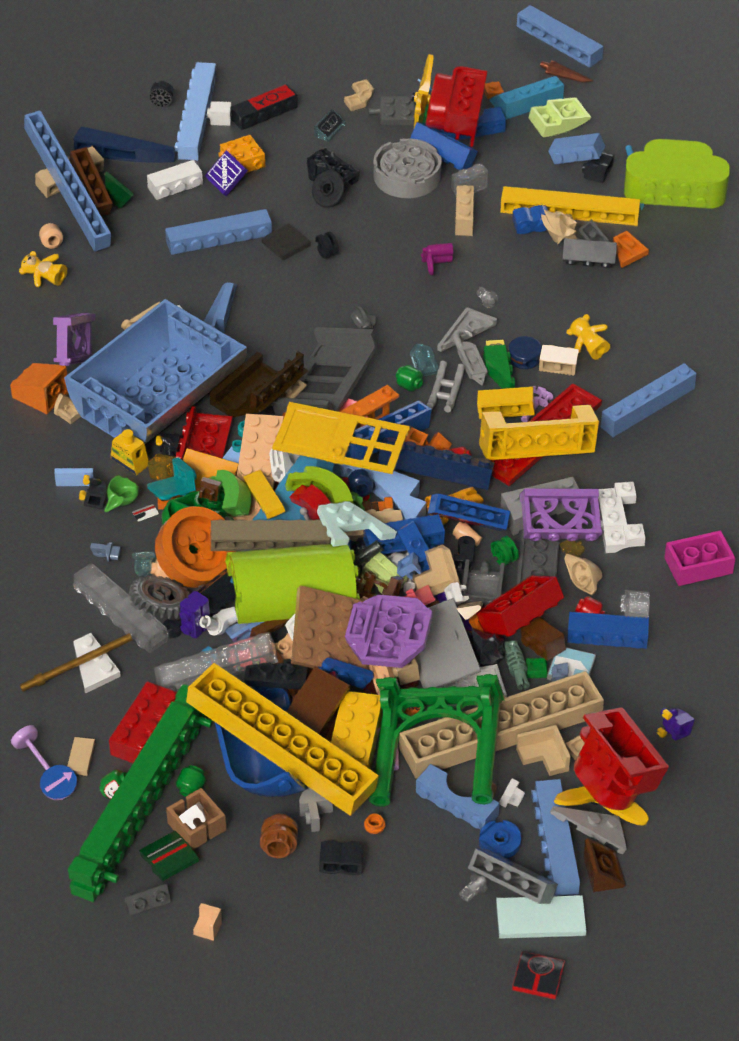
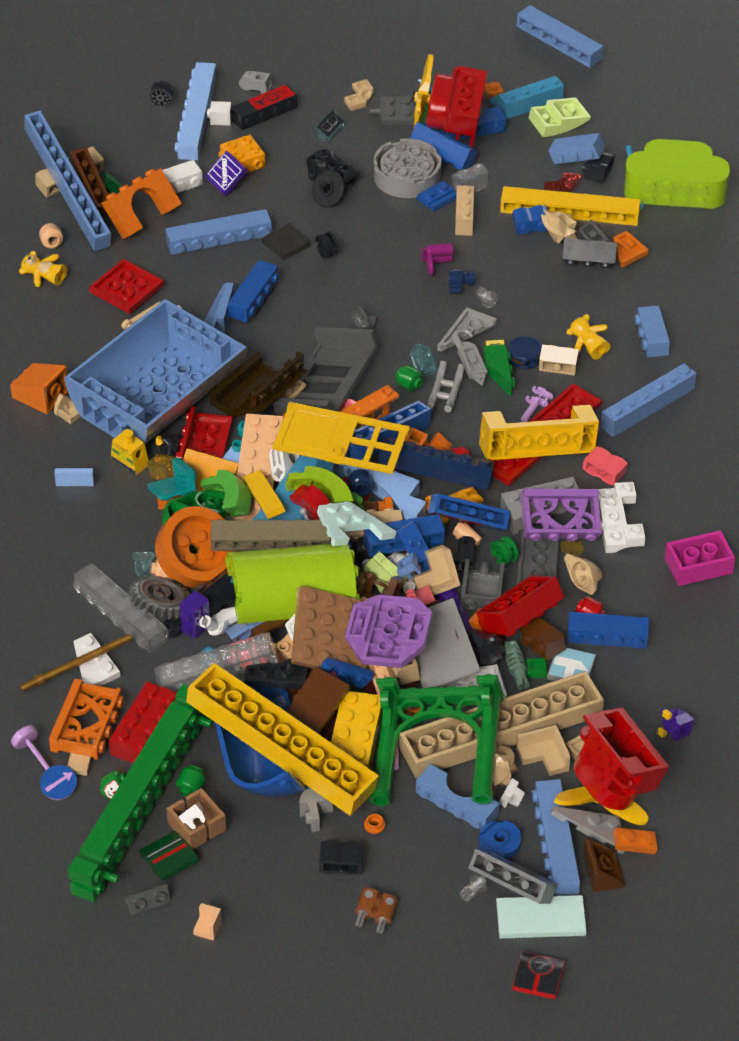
(66, 325): medium lavender fence -> none
(79, 696): none -> orange fence
(96, 493): black piece -> none
(109, 551): sand blue piece -> none
(120, 208): none -> orange arch
(121, 492): bright green piece -> none
(122, 147): dark blue slope -> none
(126, 286): none -> red plate
(145, 512): sticker -> none
(209, 489): reddish brown tile -> none
(253, 291): none -> blue brick
(256, 81): none -> light grey leg
(279, 836): dark orange piece -> none
(365, 554): pearl dark grey pin -> none
(375, 906): none -> dark orange piece
(437, 196): none -> blue plate
(454, 591): white tile -> none
(458, 278): none -> dark blue piece
(469, 609): tan slope -> none
(503, 766): none -> tan hair
(509, 401): yellow brick -> none
(559, 70): copper bar -> none
(559, 671): sand blue piece -> none
(566, 183): none -> clear red tile
(605, 465): none -> coral brick
(635, 603): clear brick -> none
(635, 840): none -> orange plate
(652, 331): none -> medium blue brick

